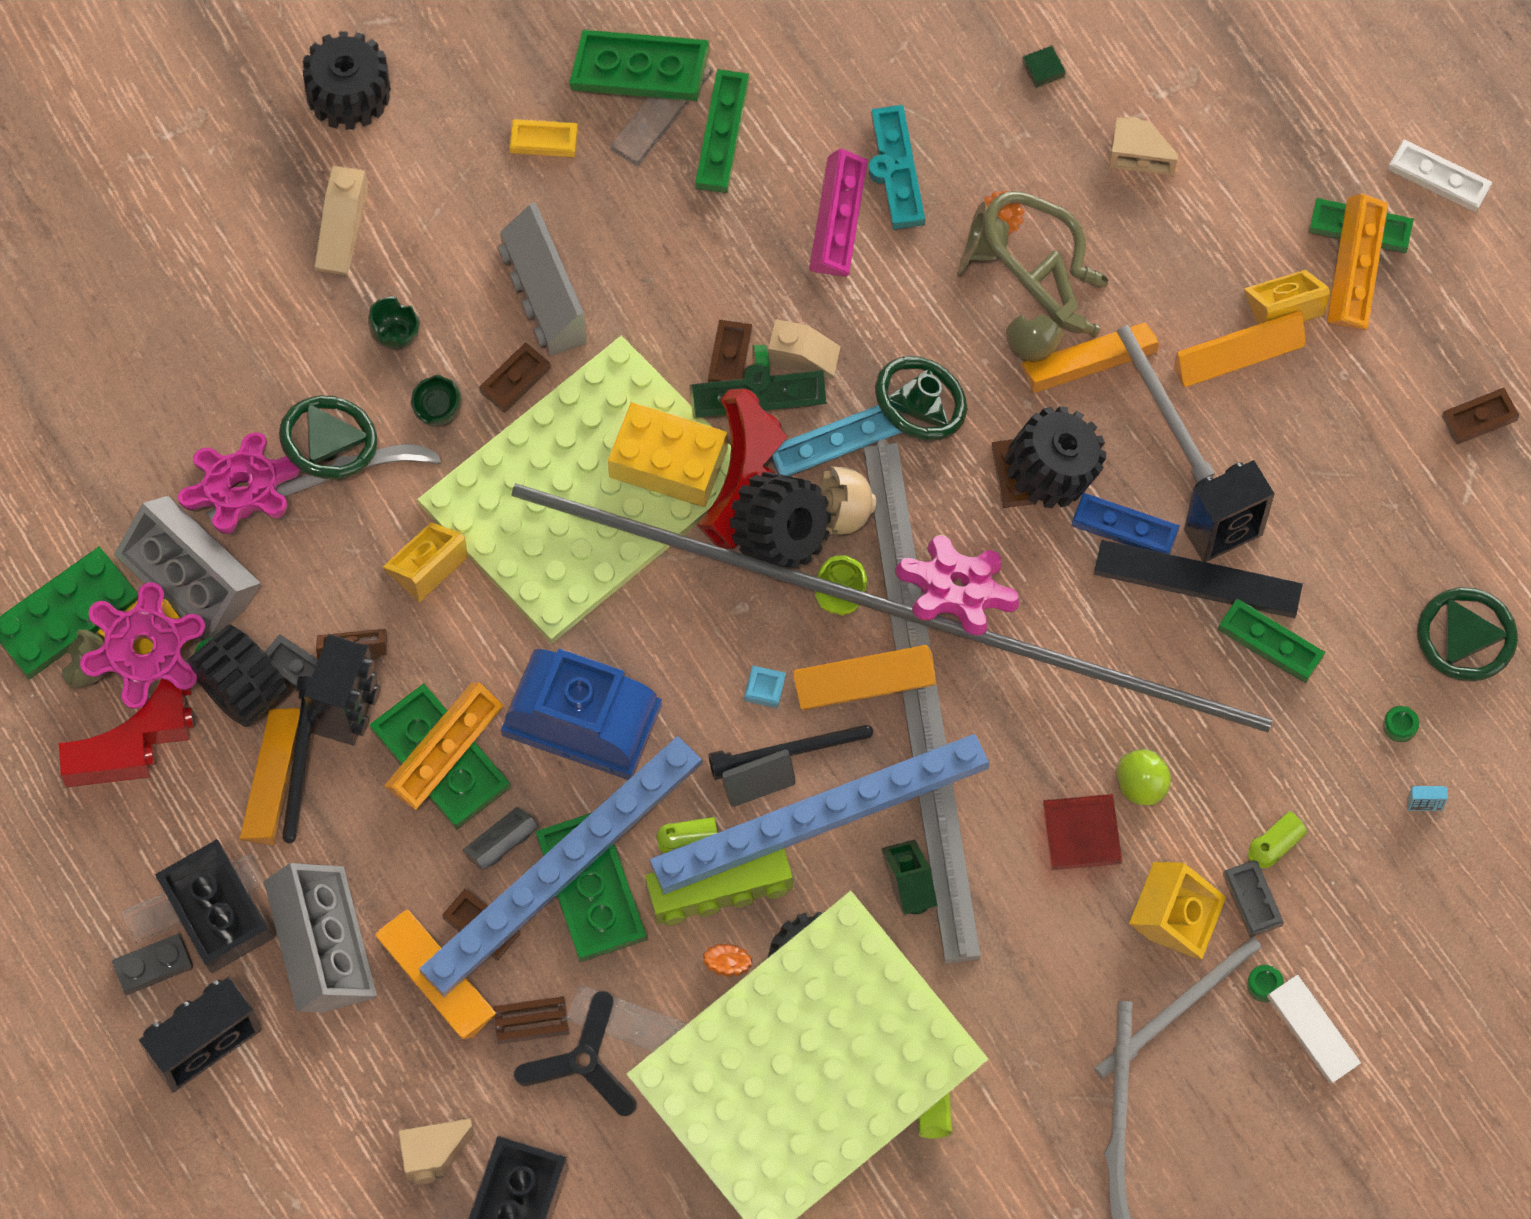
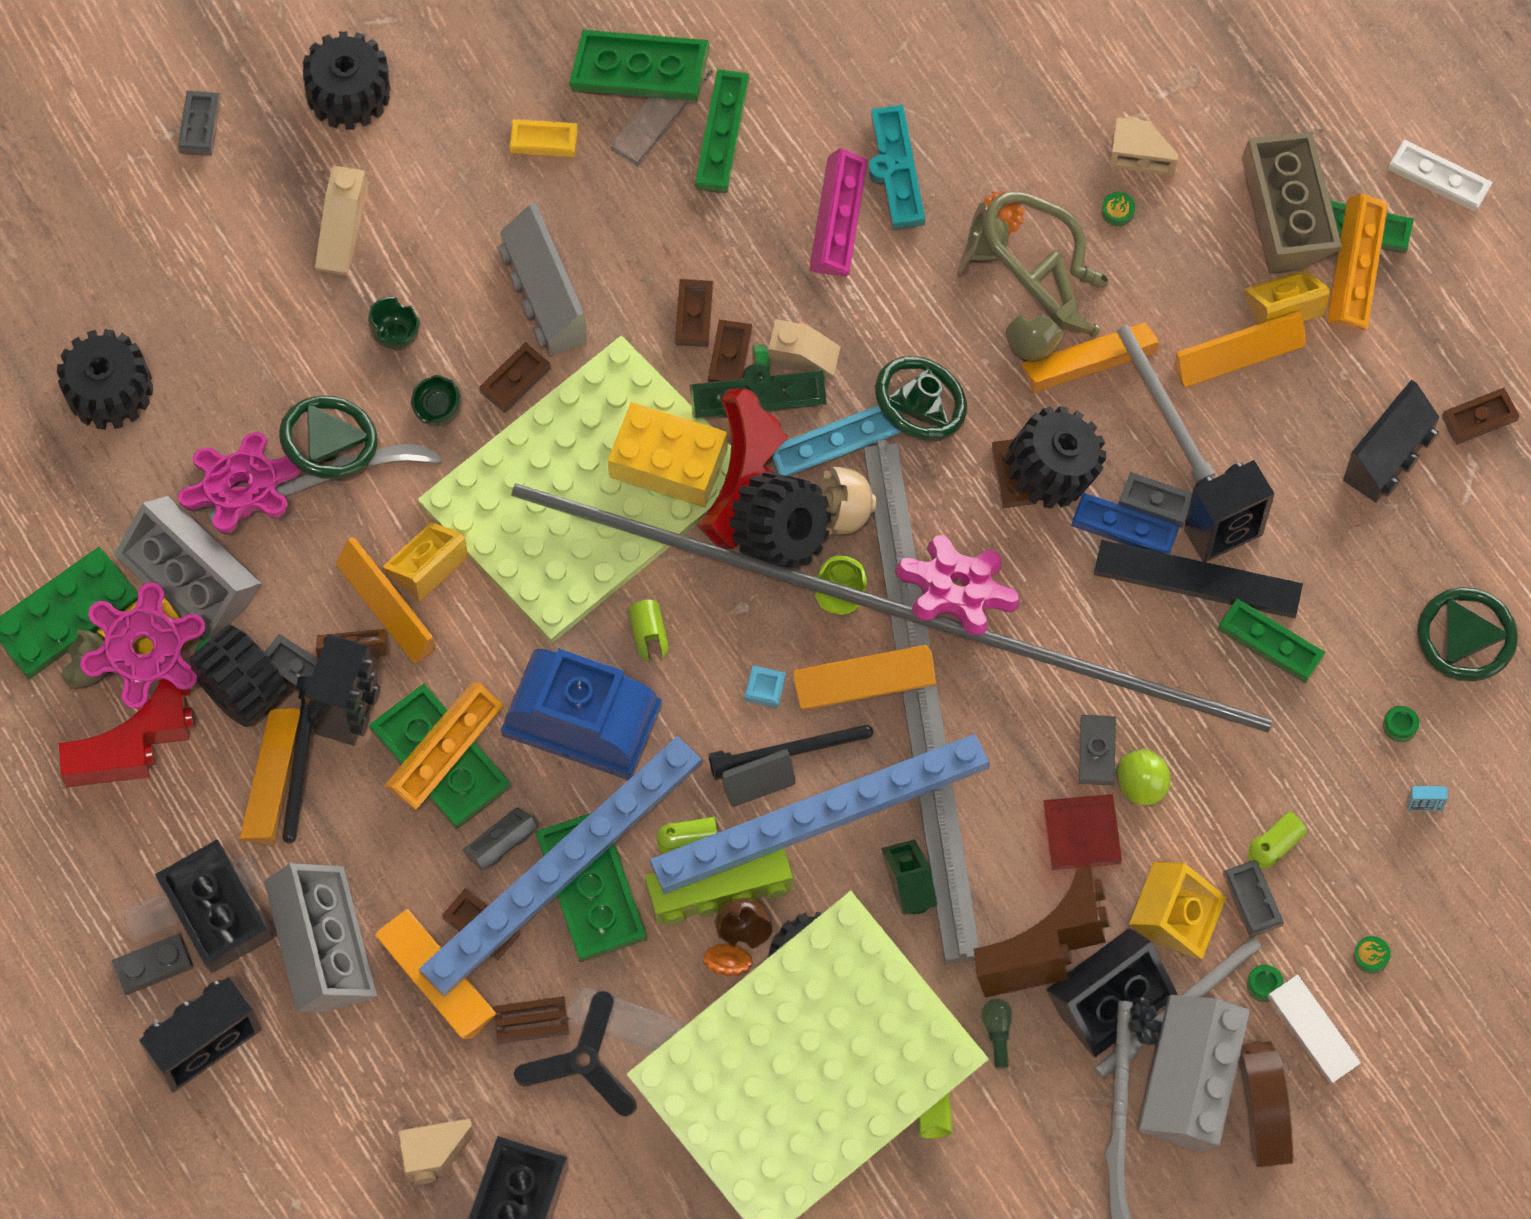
(108, 375): none -> black wheel
(199, 123): none -> dark grey plate
(385, 601): none -> light orange slope
(648, 625): none -> lime piece
(694, 312): none -> reddish brown plate
(744, 922): none -> reddish brown hair
(997, 1020): none -> clear green piece
(1044, 66): dark green tile -> none
(1044, 950): none -> reddish brown arch
(1097, 750): none -> dark grey plate
(1117, 972): none -> black slope
(1118, 208): none -> green tile
(1144, 1023): none -> black plant
(1156, 499): none -> dark grey plate
(1193, 1071): none -> light grey slope
(1267, 1104): none -> reddish brown arch
(1290, 200): none -> dark tan slope
(1372, 954): none -> green tile
(1392, 444): none -> black slope

